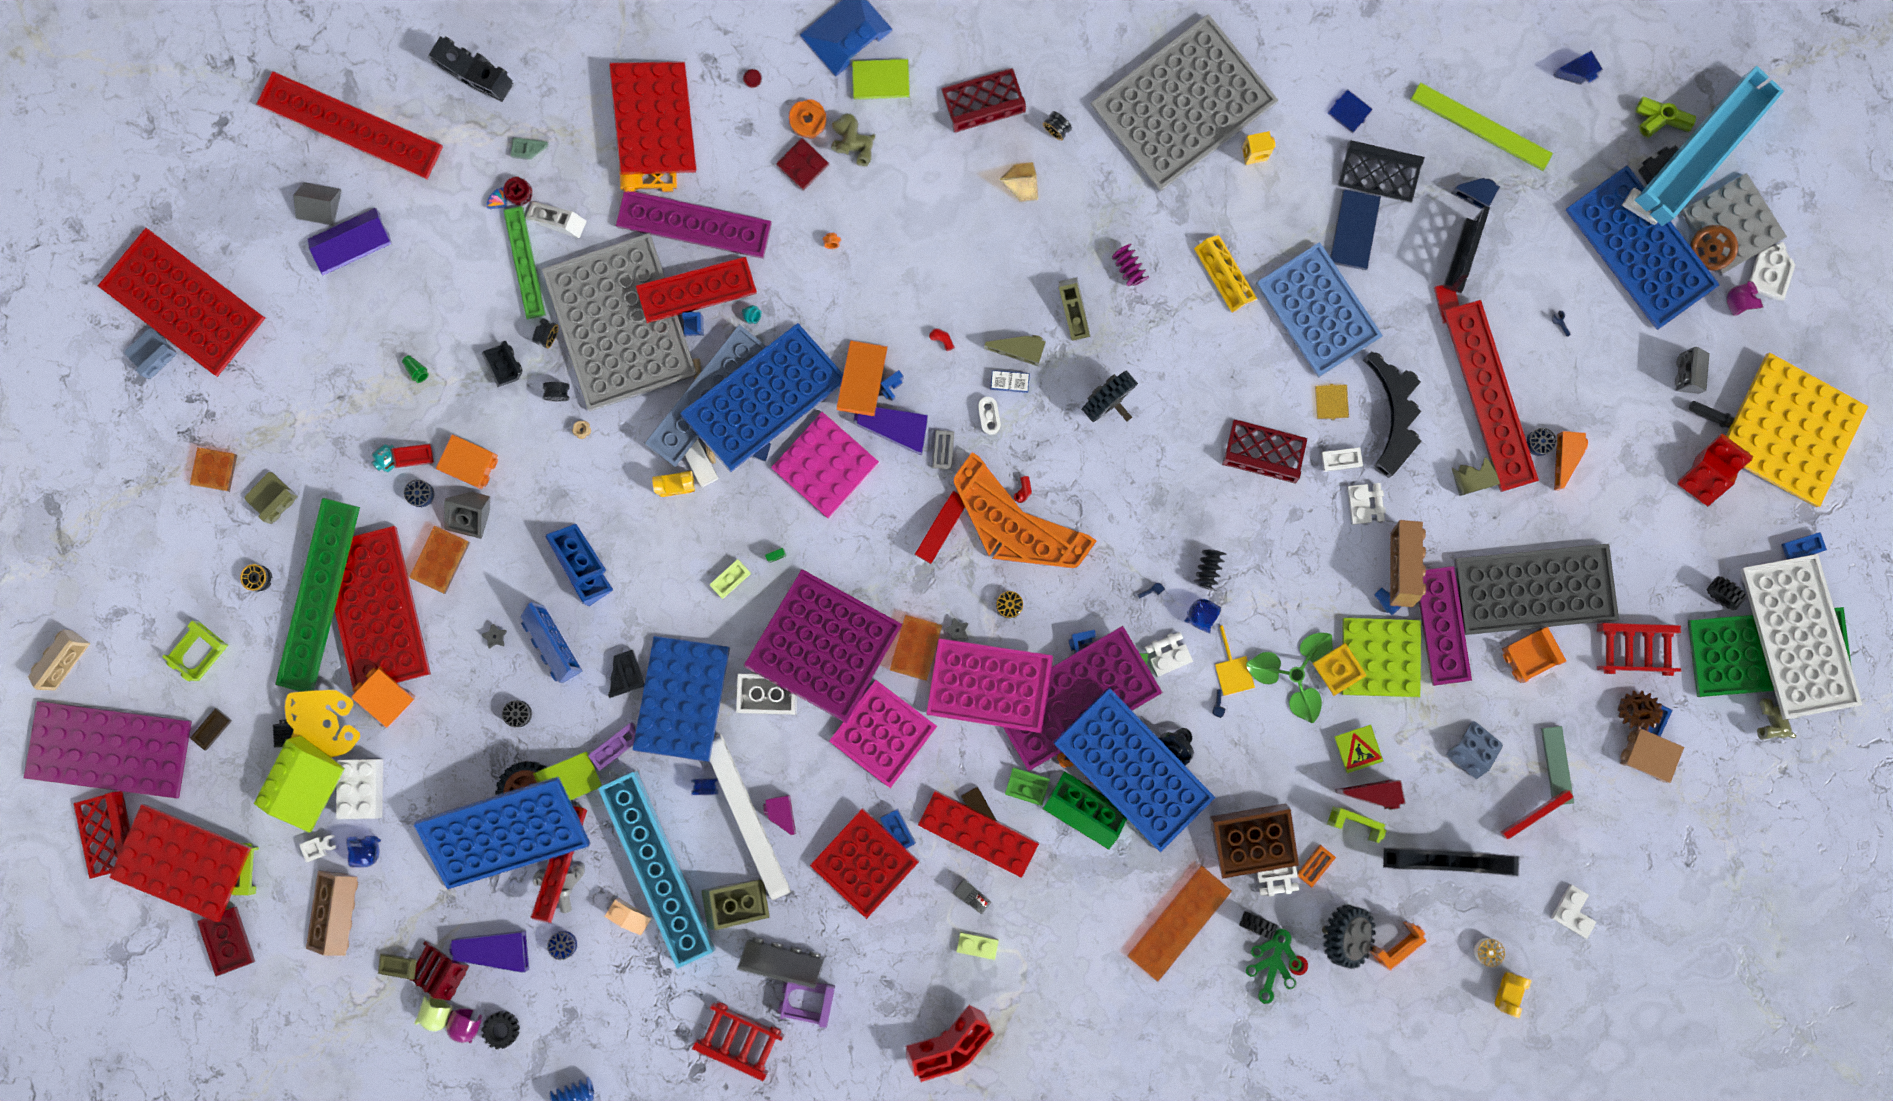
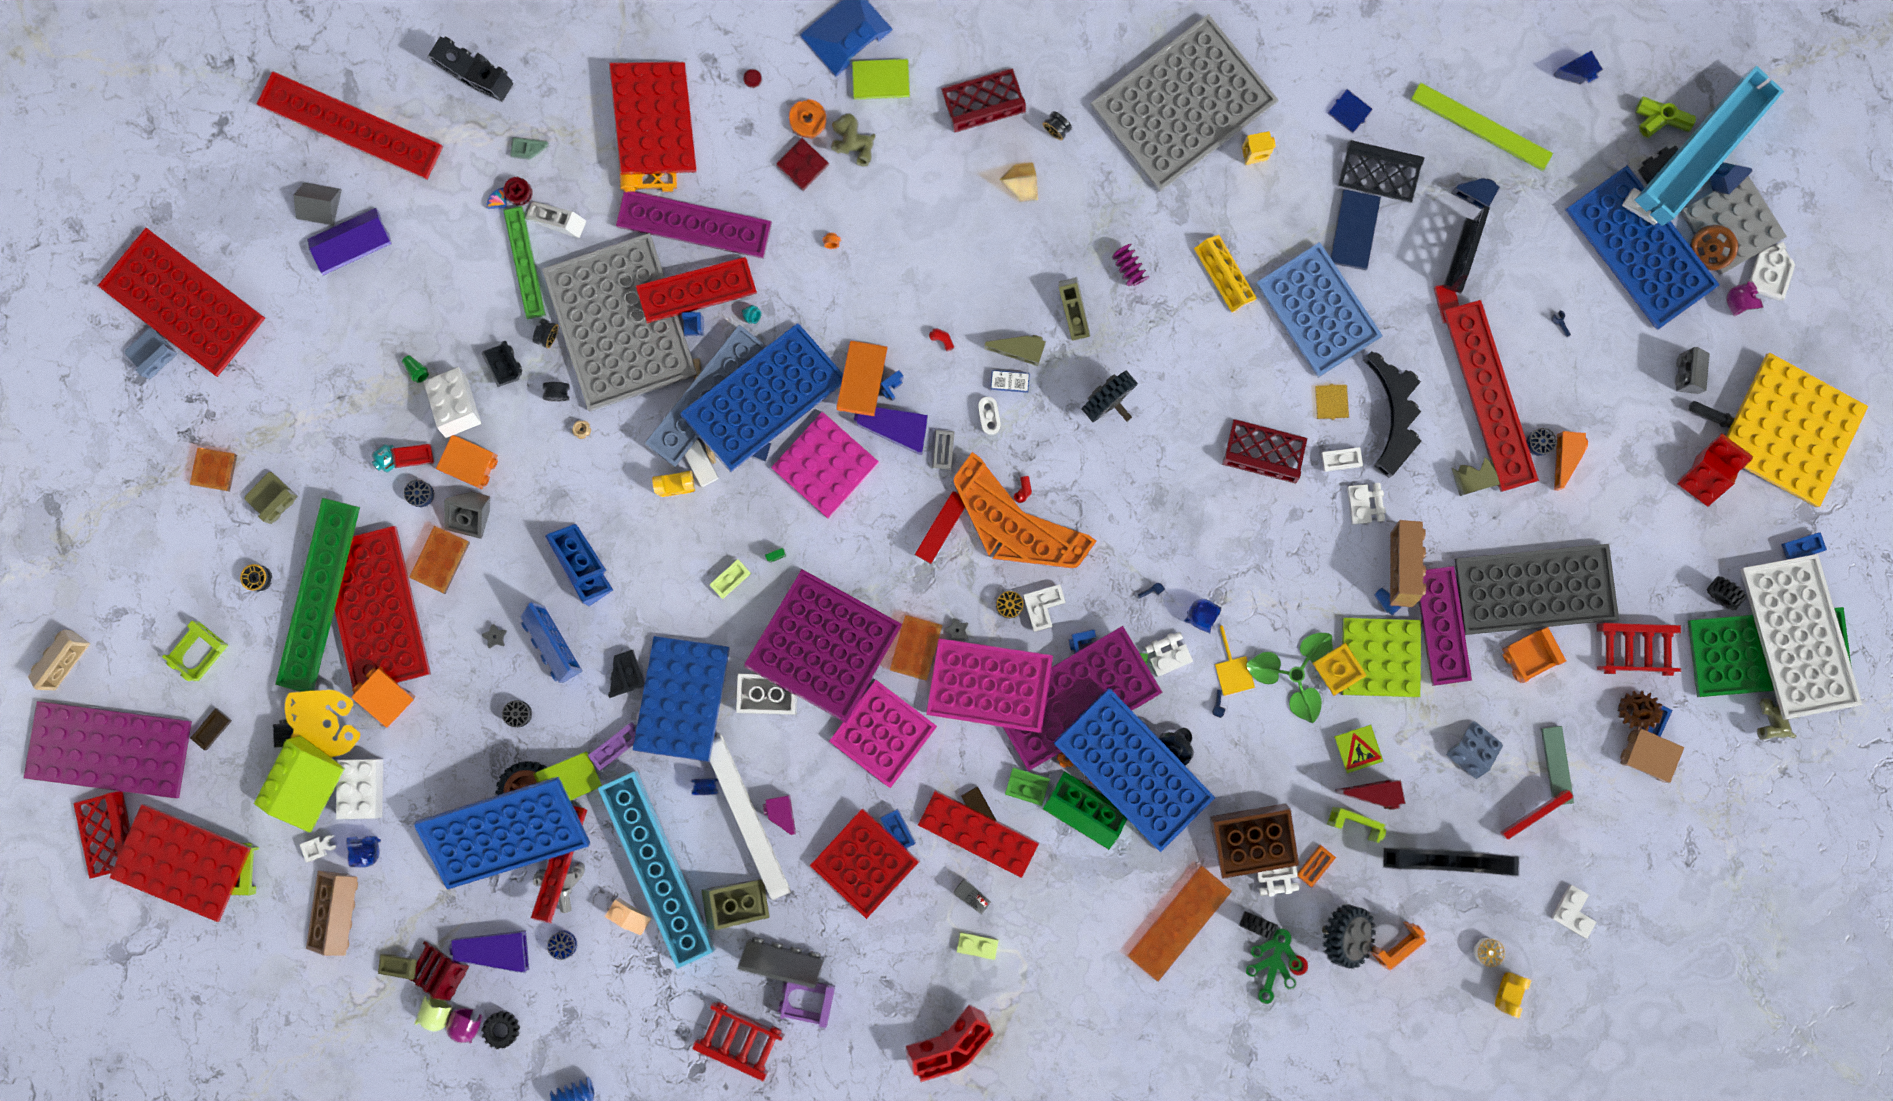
(226, 942): dark red plate -> none
(452, 402): none -> white brick
(1037, 605): none -> white plate
(1209, 569): black piece -> none
(1728, 177): none -> dark blue slope

